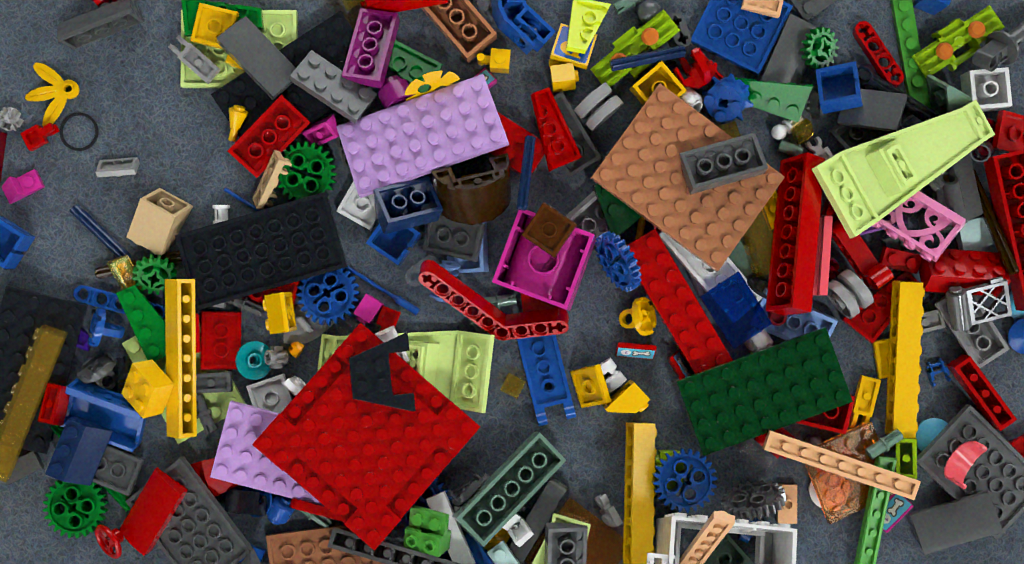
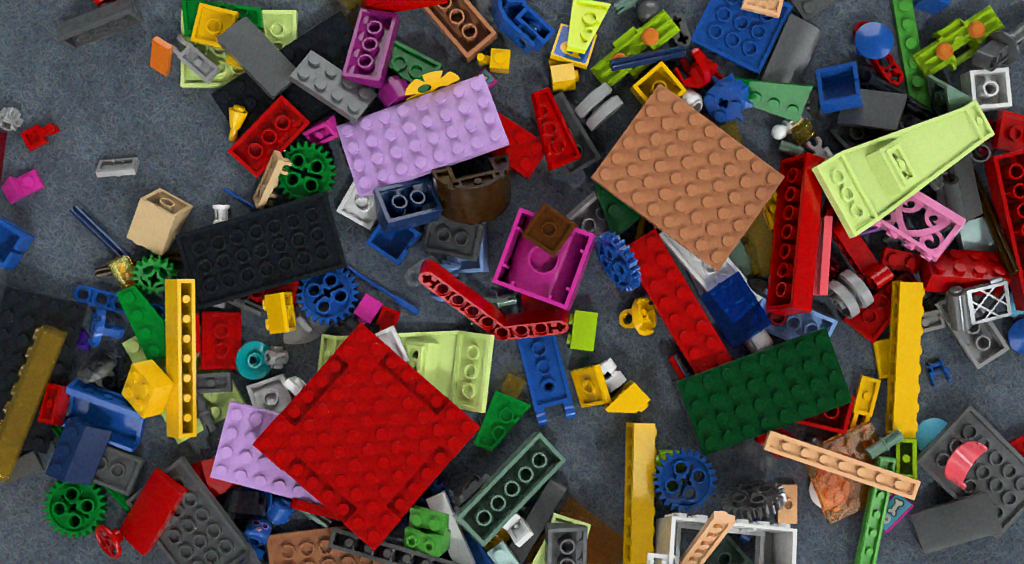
(56, 91): yellow plant -> none
(79, 114): black piece -> none
(161, 56): none -> orange tile
(257, 531): none -> blue head
(296, 349): light orange hinge -> none
(373, 378): black wing -> none
(500, 418): none -> green wing
(526, 170): dark blue axle -> none
(583, 330): none -> lime brick
(608, 512): light grey plate -> none
(635, 350): slope -> none
(723, 163): dark grey slope -> none
(819, 48): green gear -> none
(874, 40): none -> blue dish
(981, 392): red brick -> none

